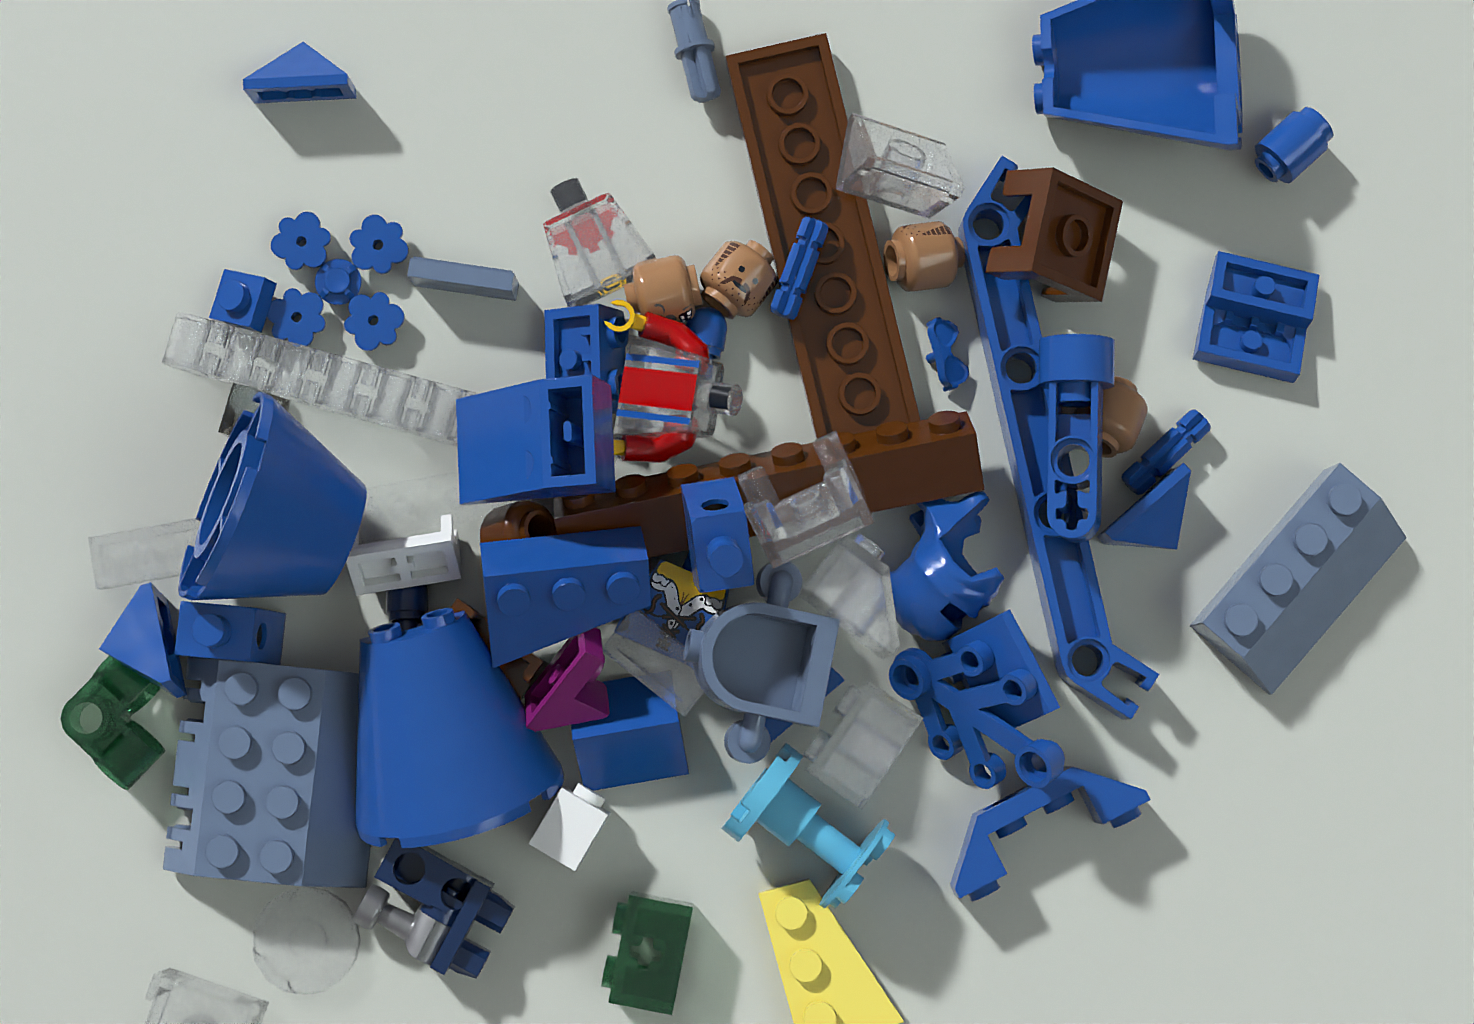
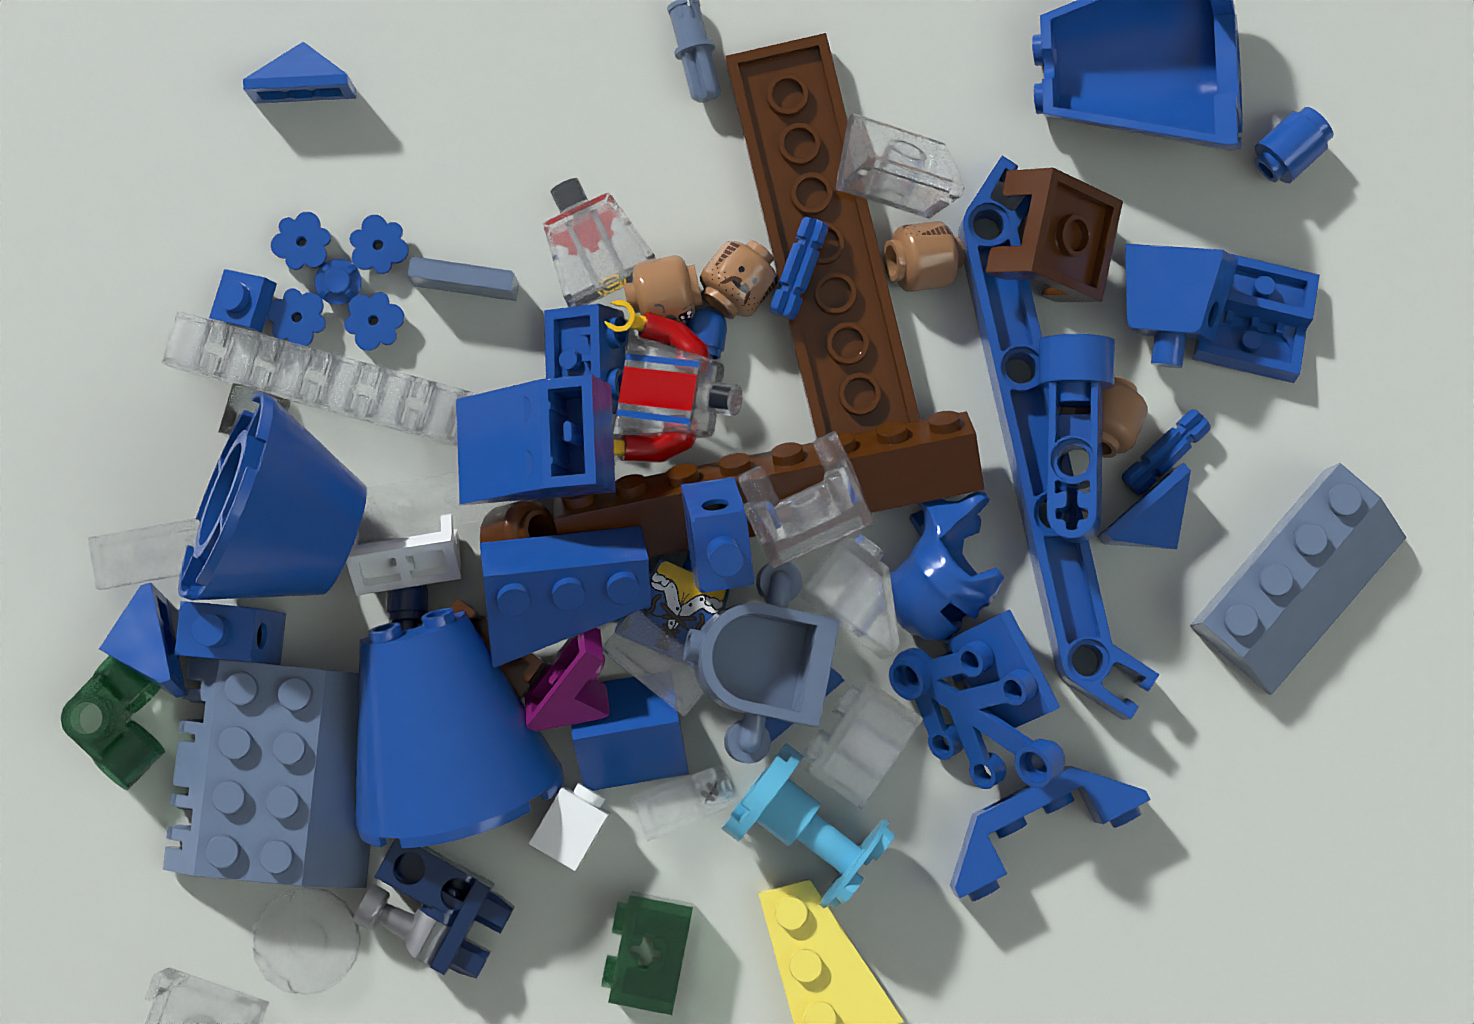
(683, 801): none -> clear leg
(949, 368): blue piece -> none
(1176, 296): none -> blue torso

